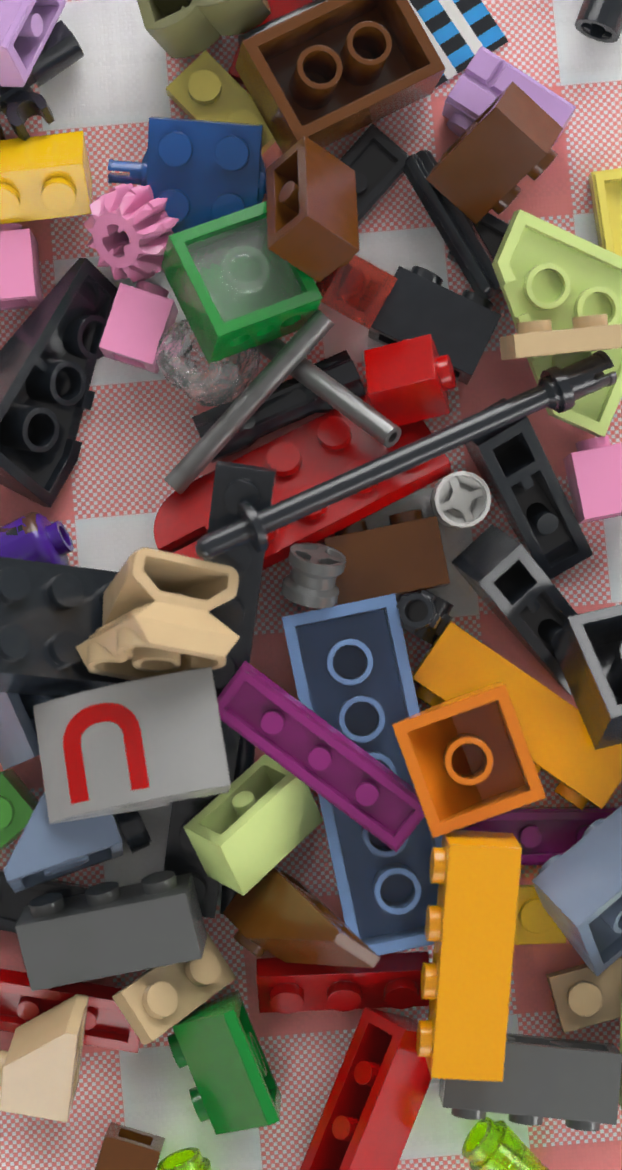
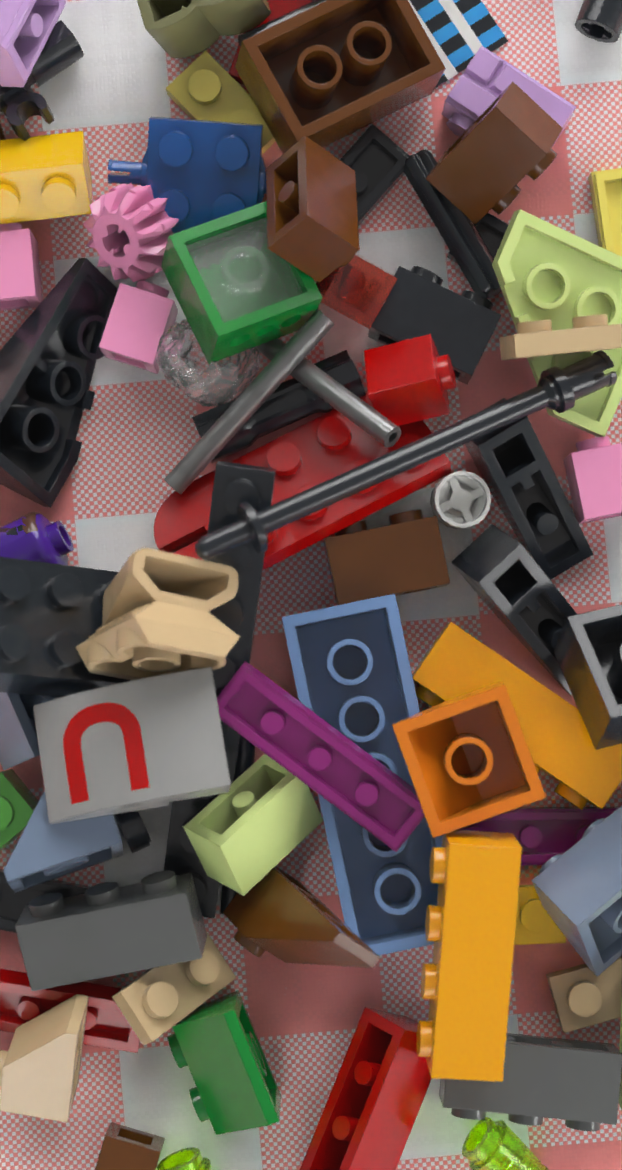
(313, 575): dark grey wheel -> none
(313, 987): red plate -> none
(424, 614): black bar -> none

